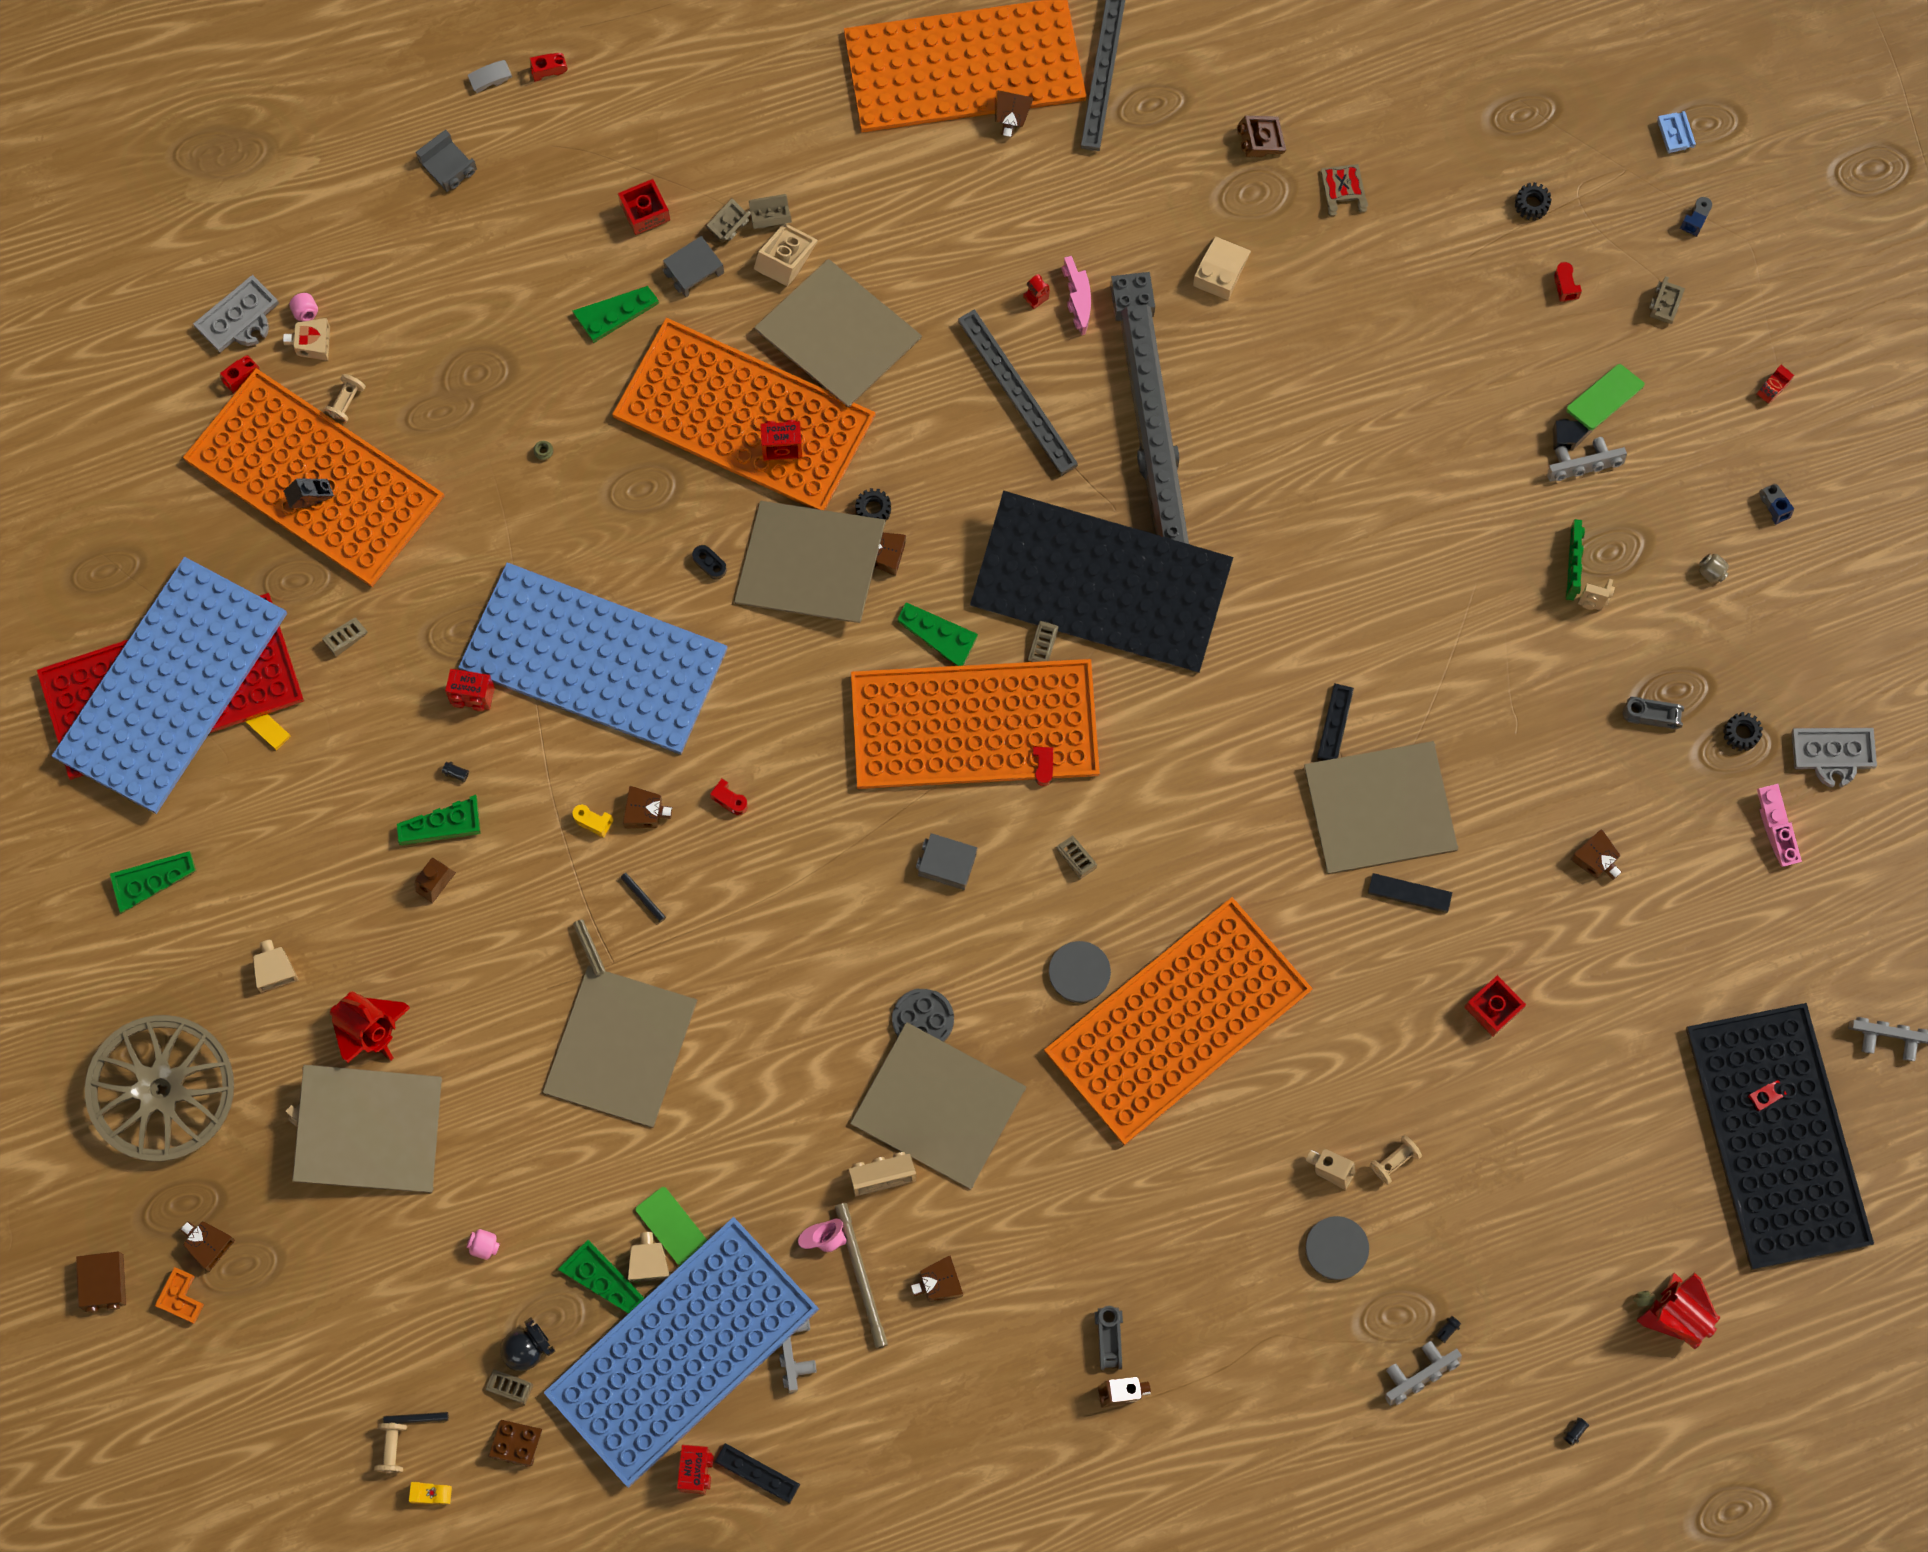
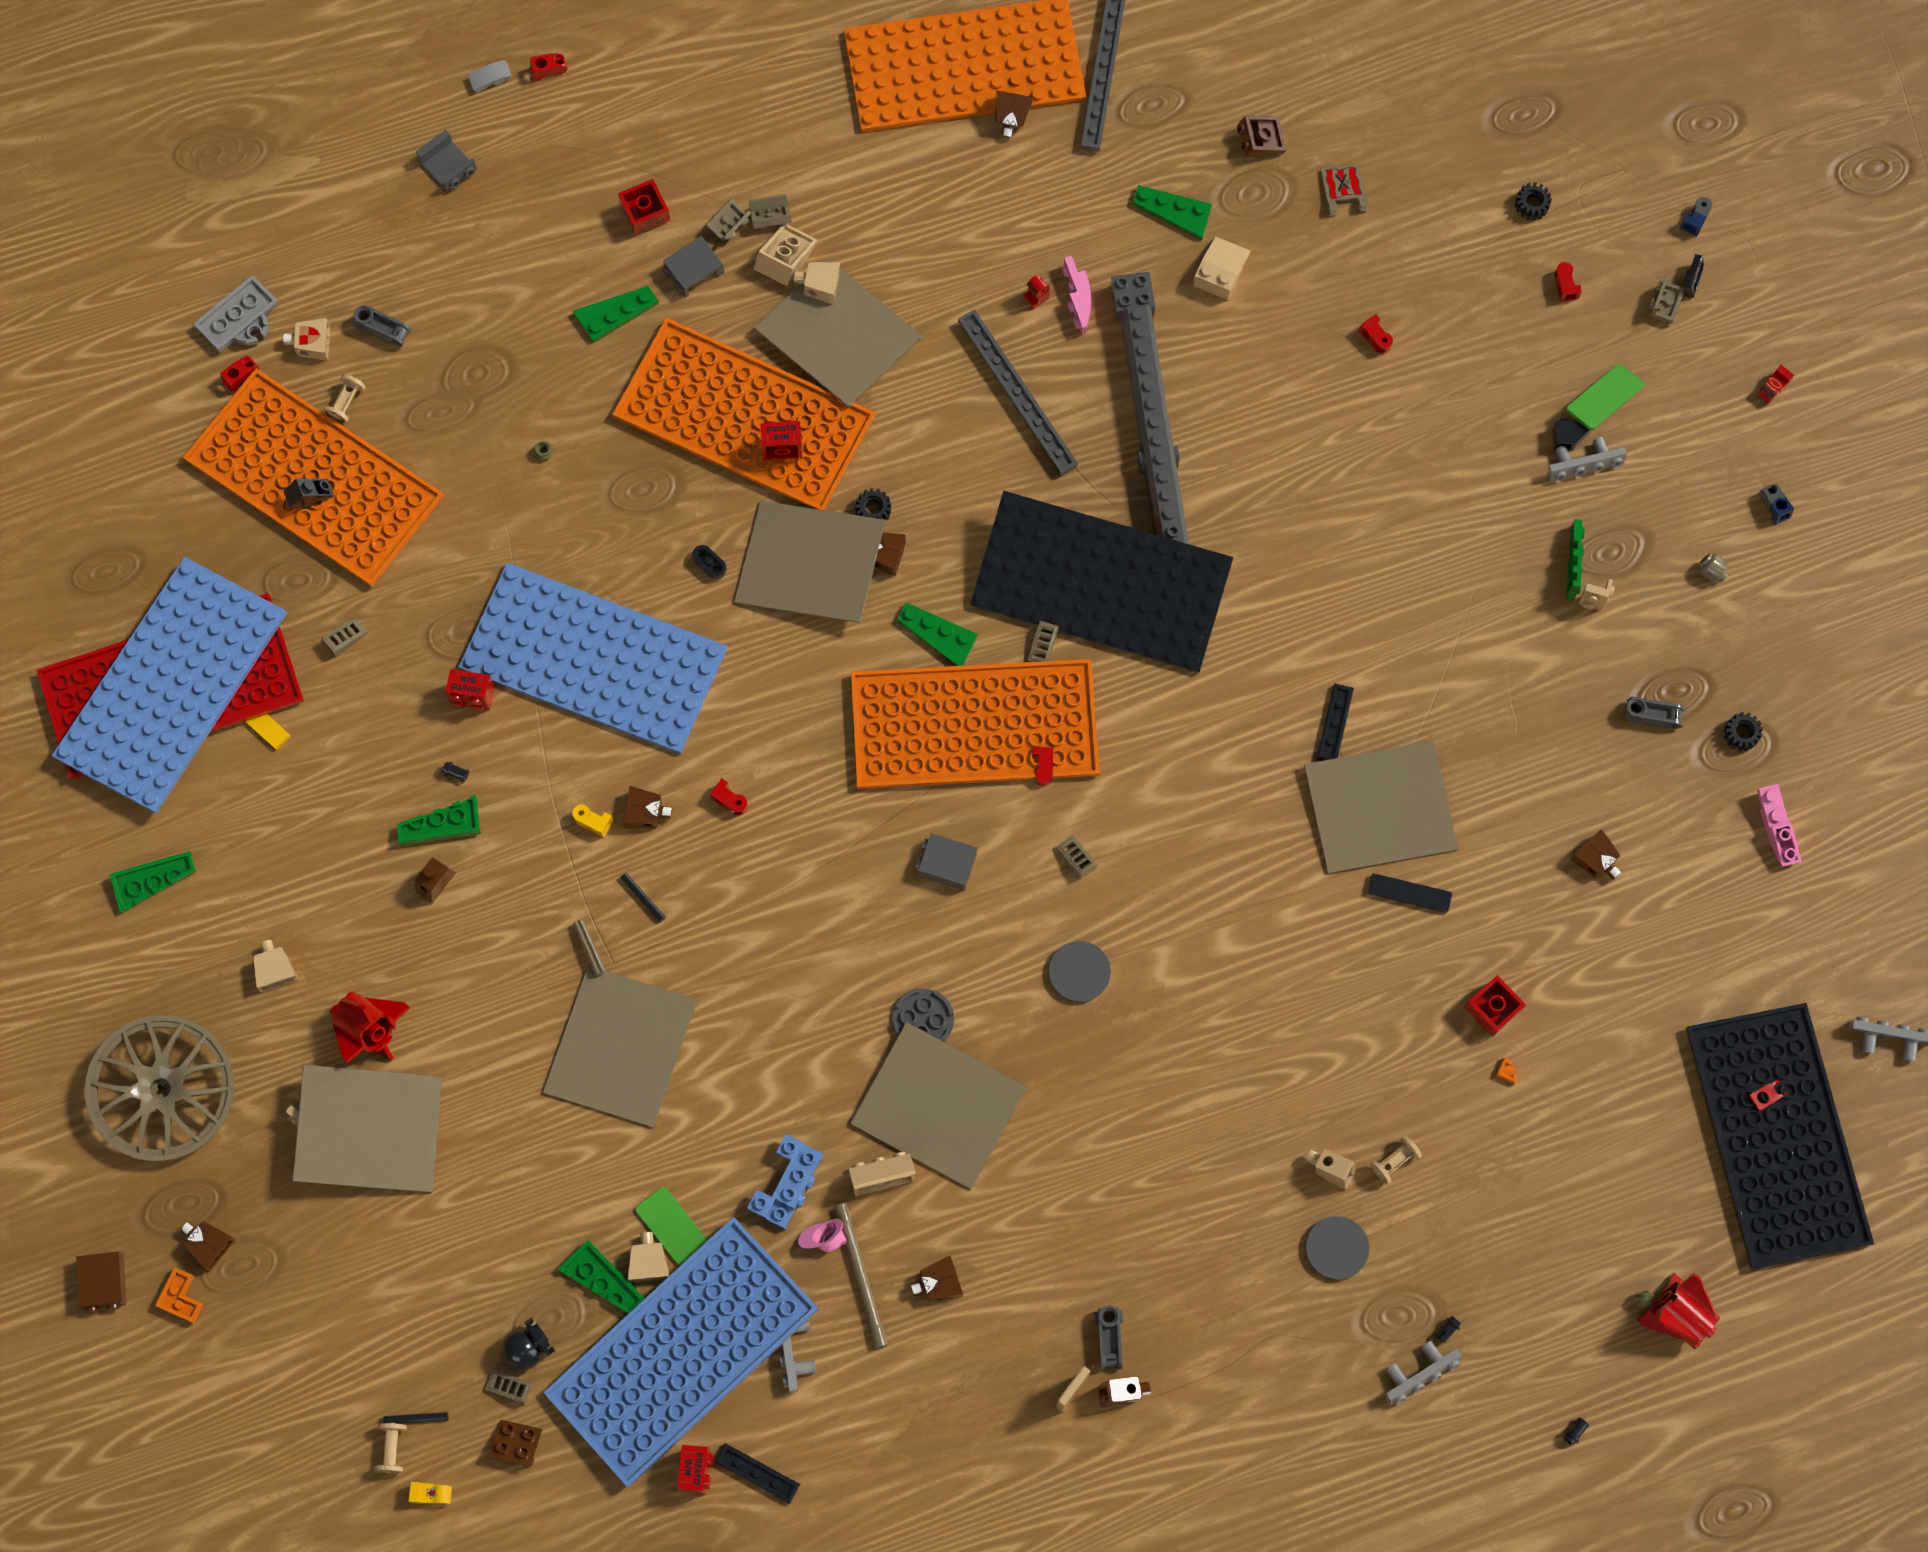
(303, 307): bright pink head -> none
(380, 325): none -> dark grey piece
(482, 1244): bright pink head -> none
(792, 1185): none -> medium blue bracket
(820, 280): none -> tan torso
(1072, 1389): none -> tan tile
(1178, 1020): orange plate -> none
(1181, 211): none -> green wing
(1375, 335): none -> red leg
(1507, 1071): none -> orange tile
(1676, 131): light blue plate -> none
(1694, 276): none -> black plate
(1834, 751): light grey plate -> none

